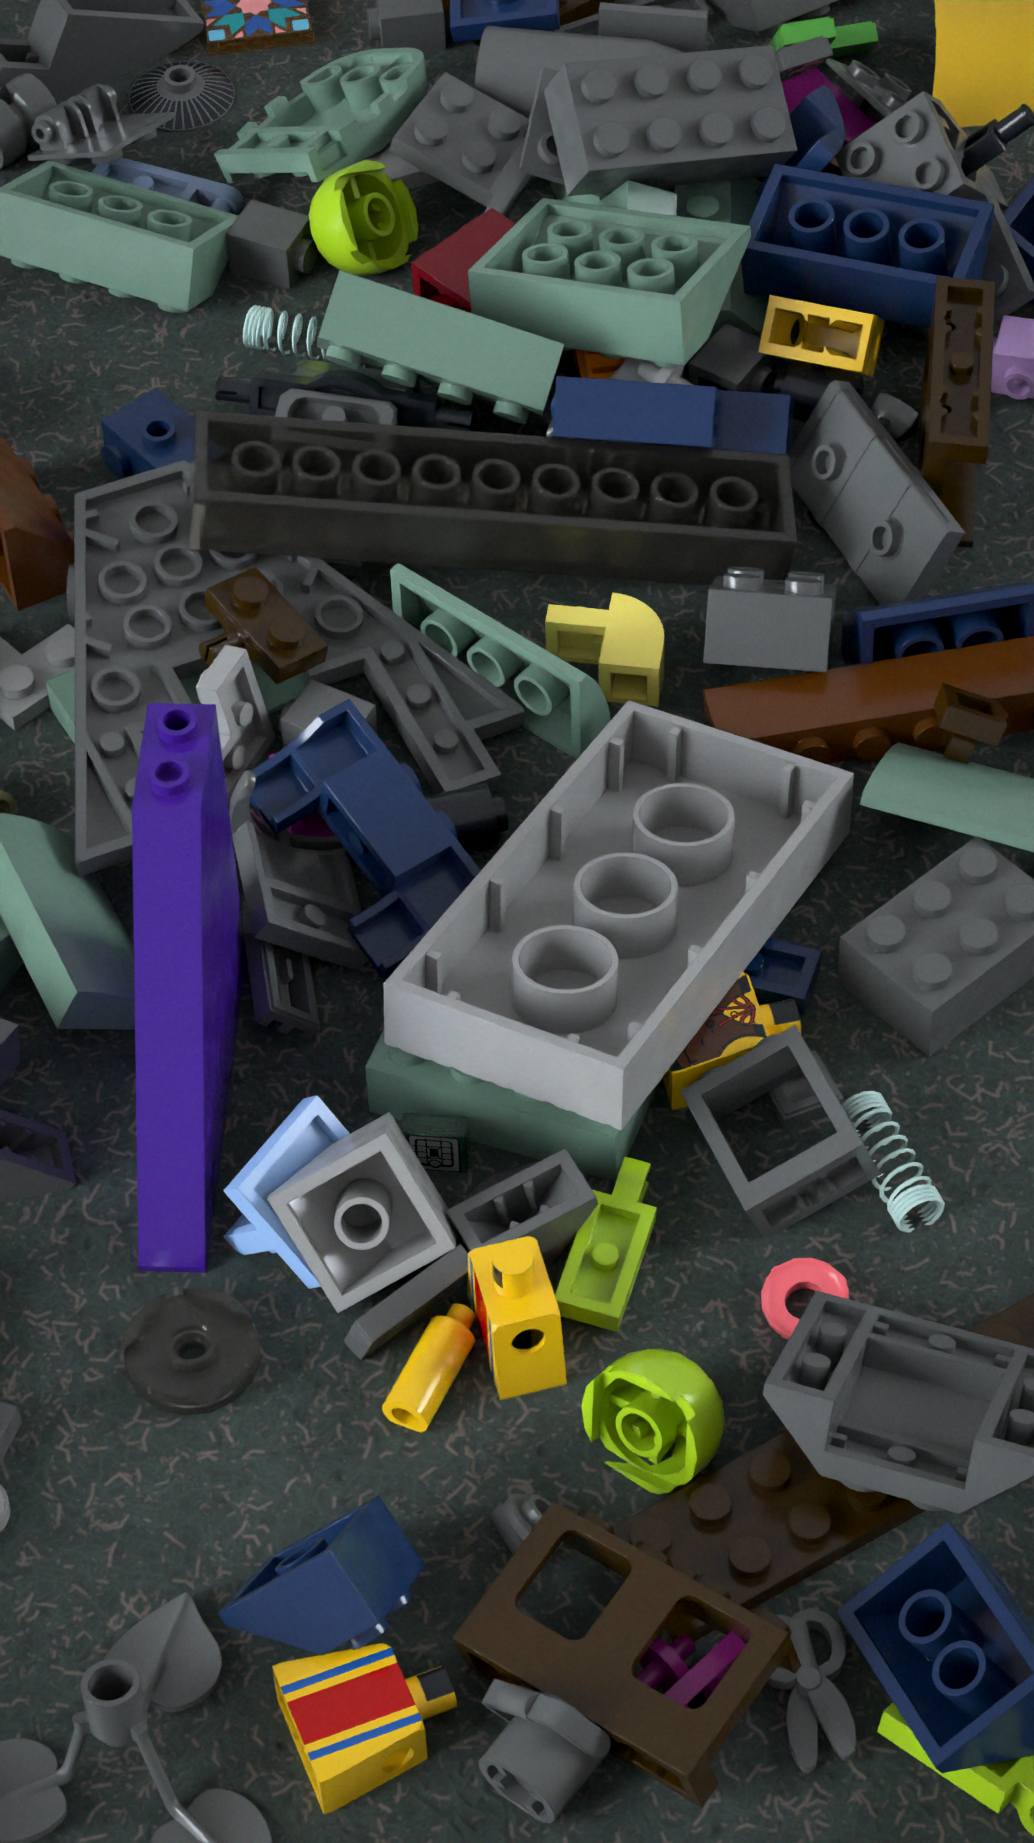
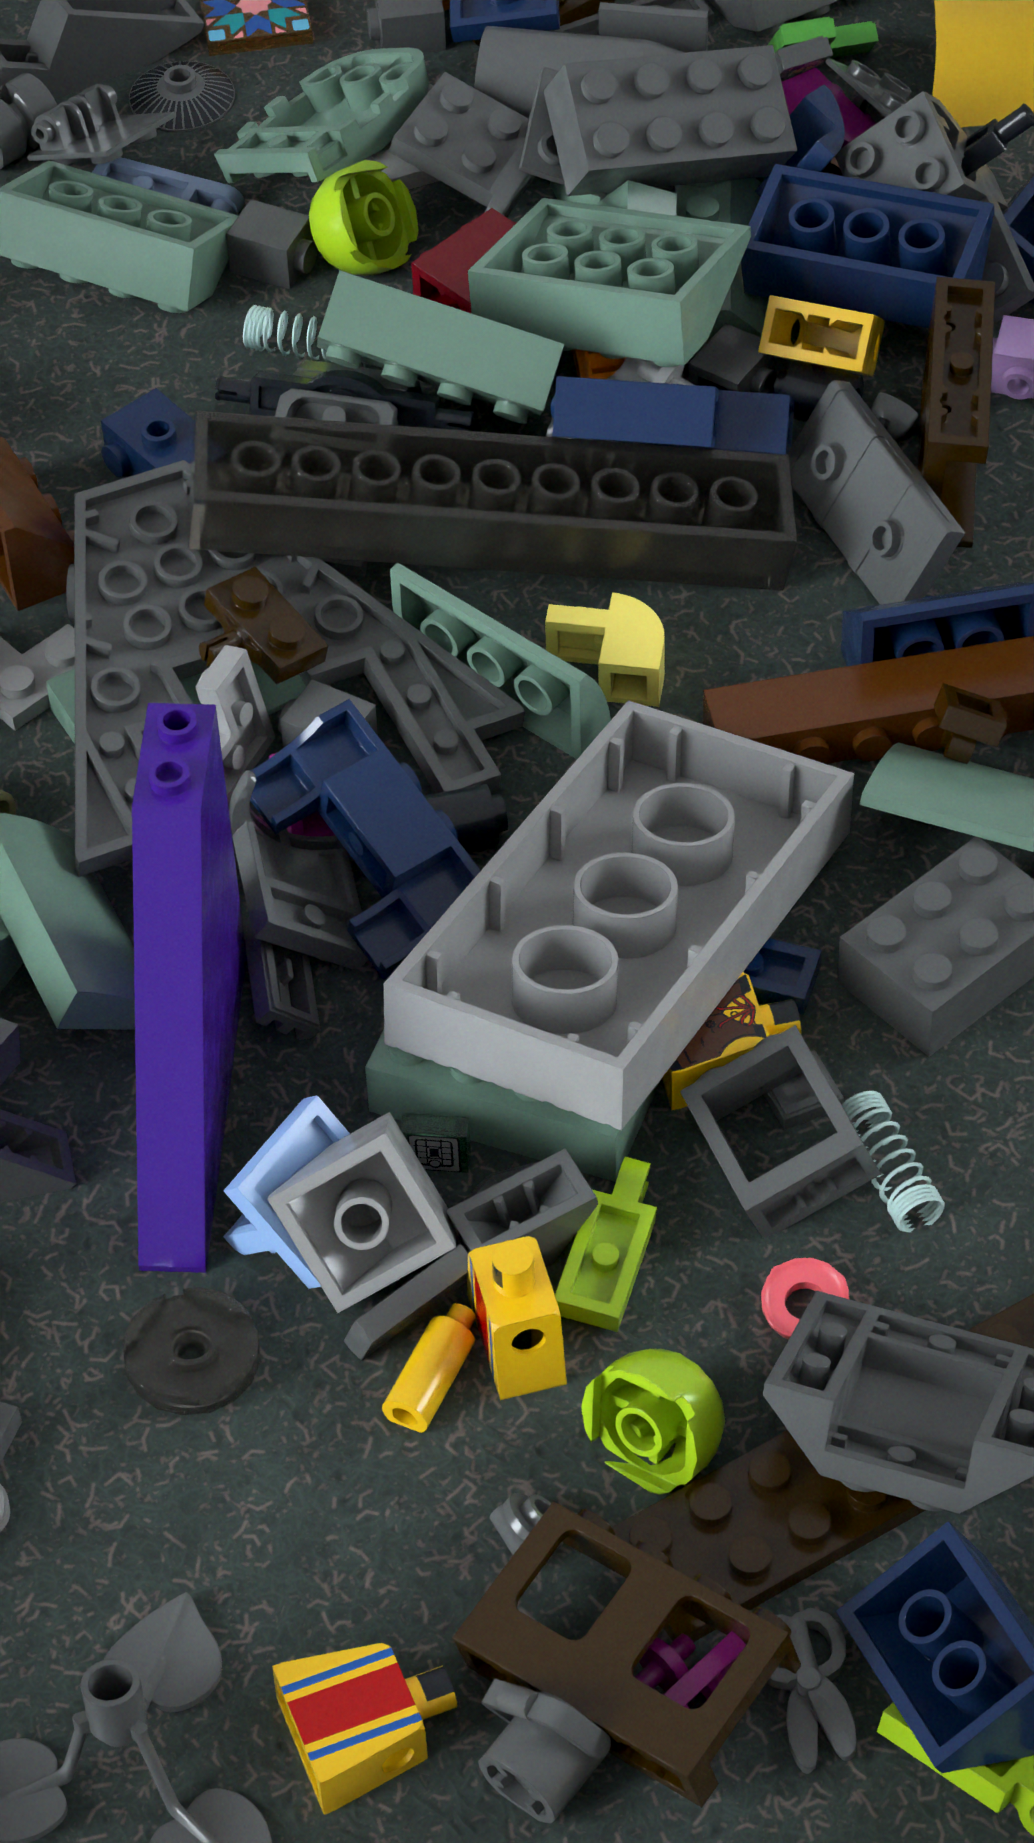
(330, 1584): dark blue slope -> none
(770, 620): dark grey brick -> none

